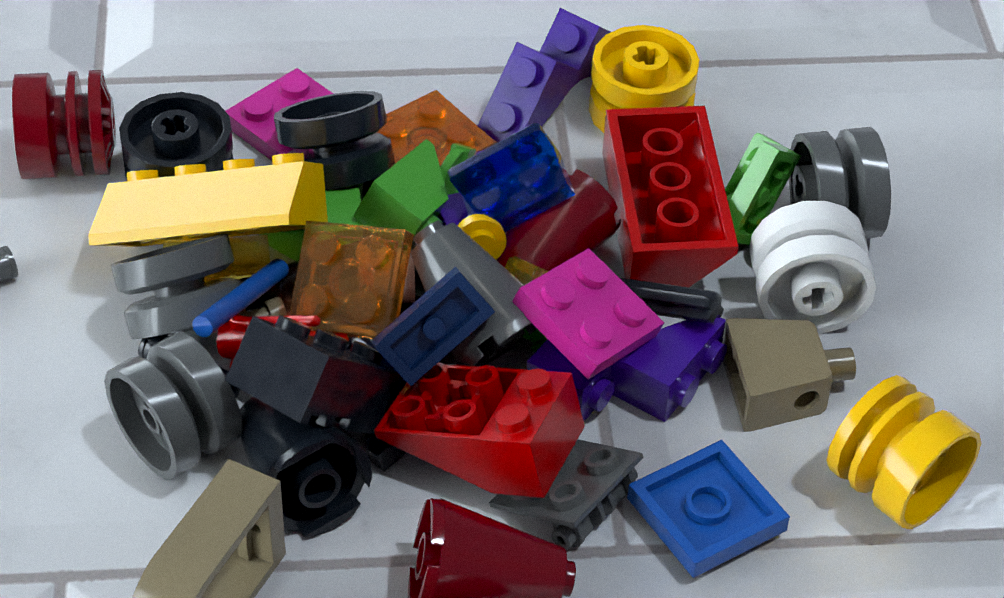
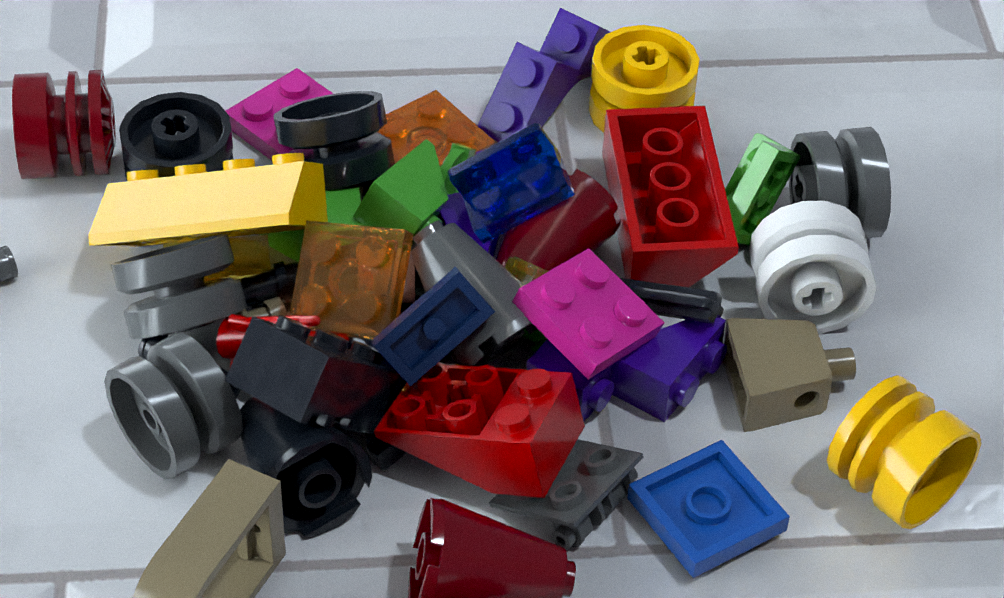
(240, 298): blue bar -> none
(486, 233): yellow plate -> none

